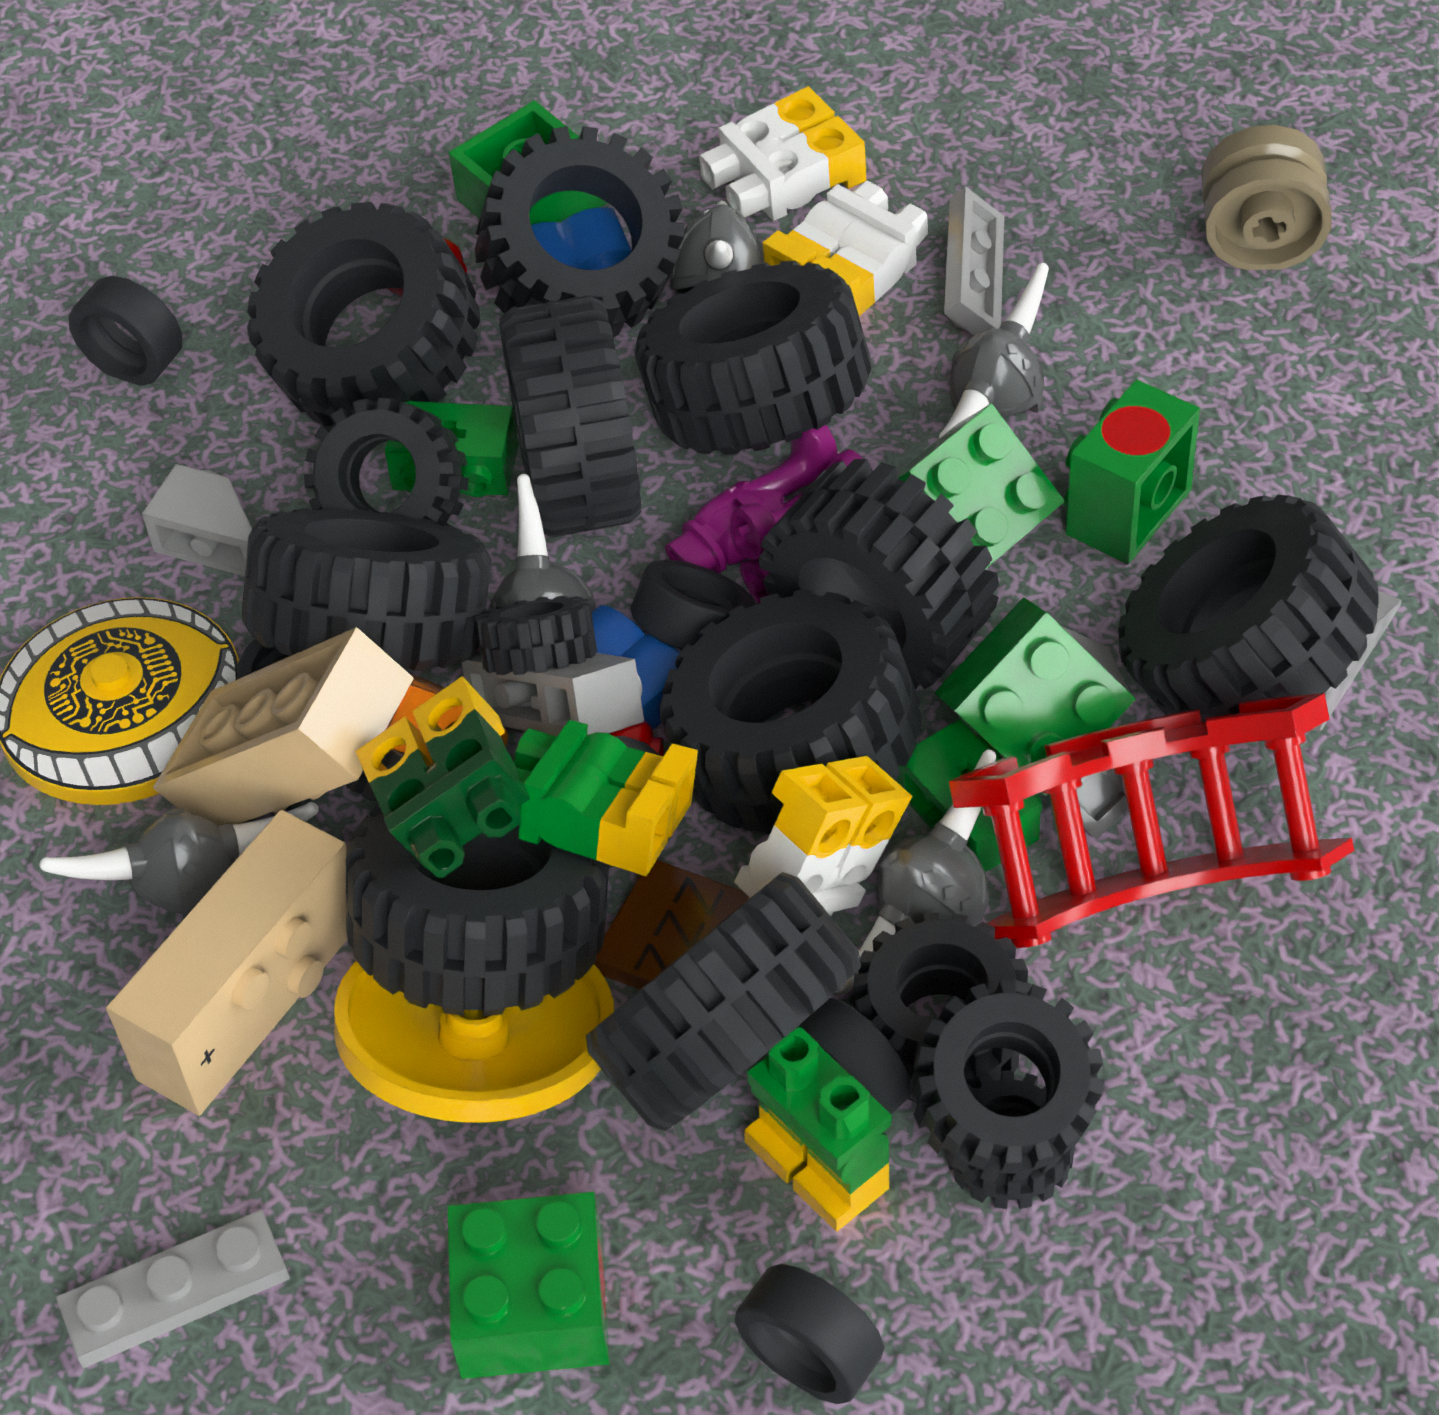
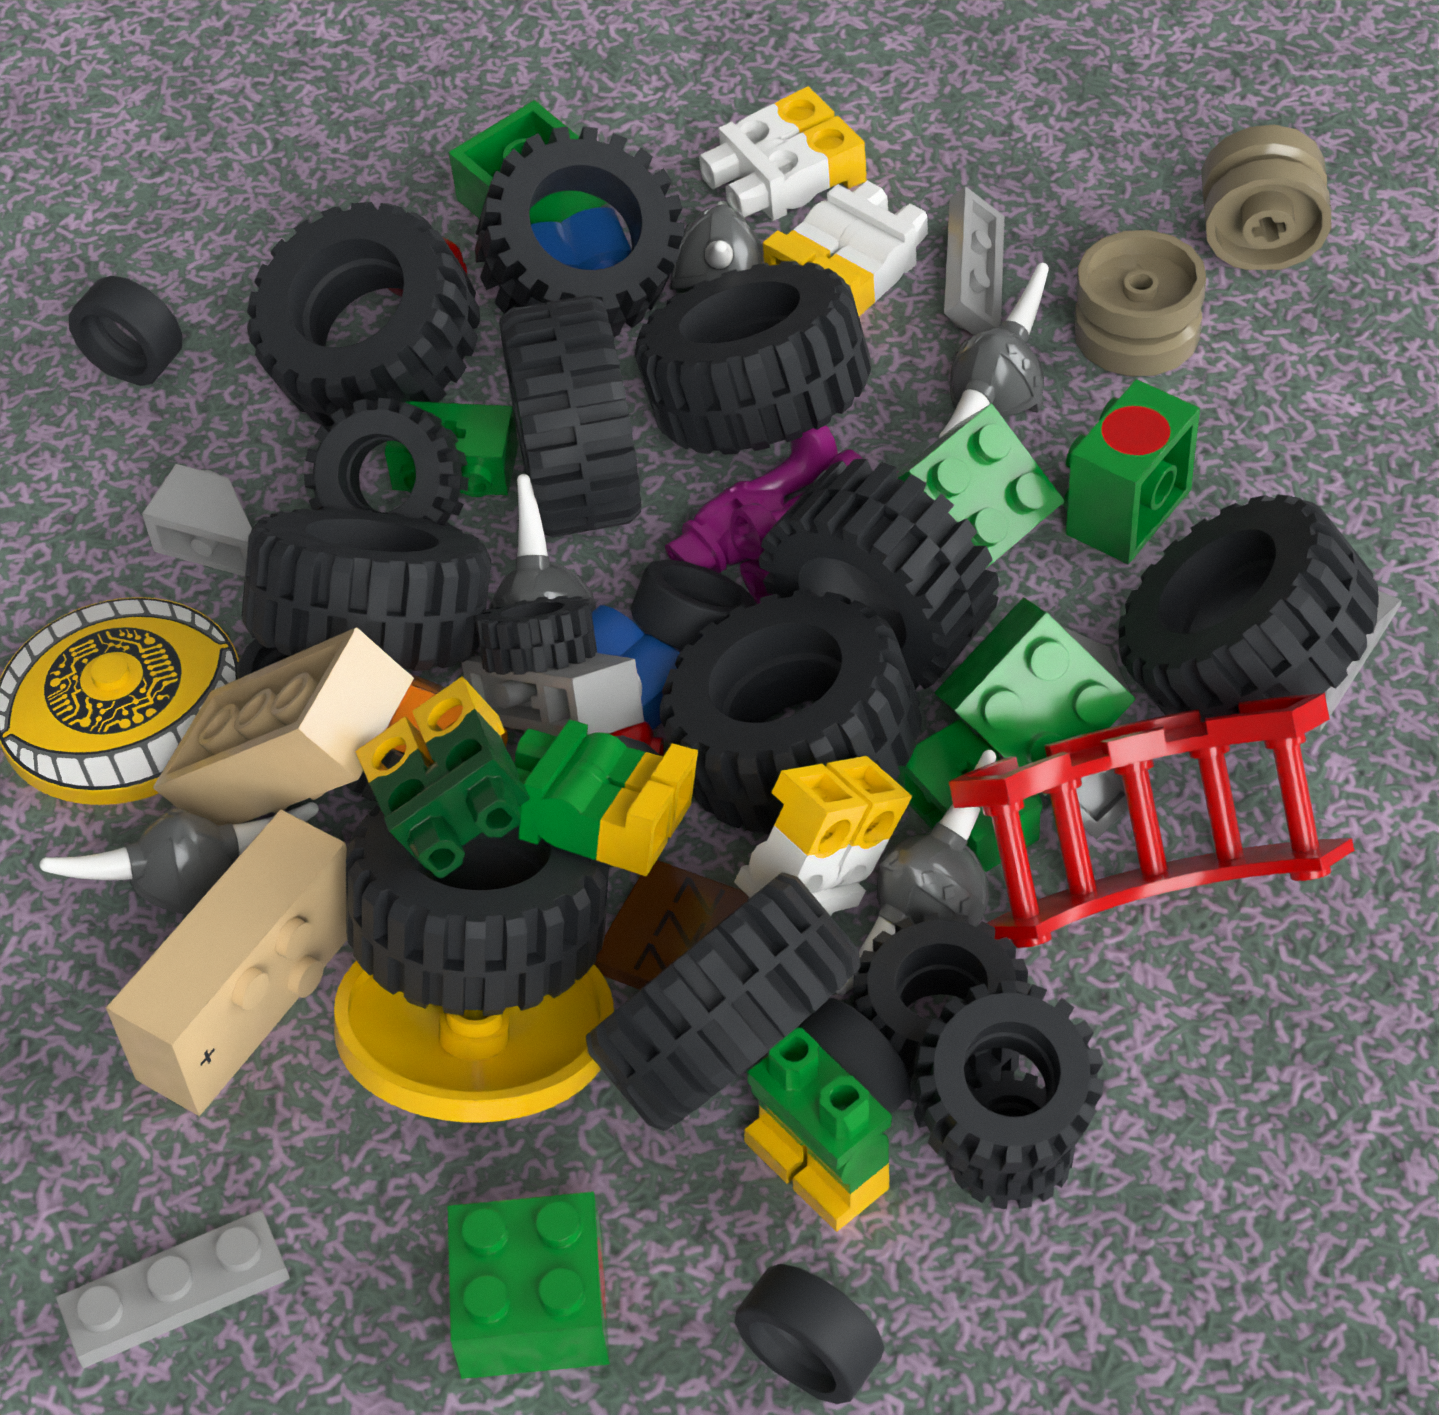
(1139, 302): none -> dark tan wheel

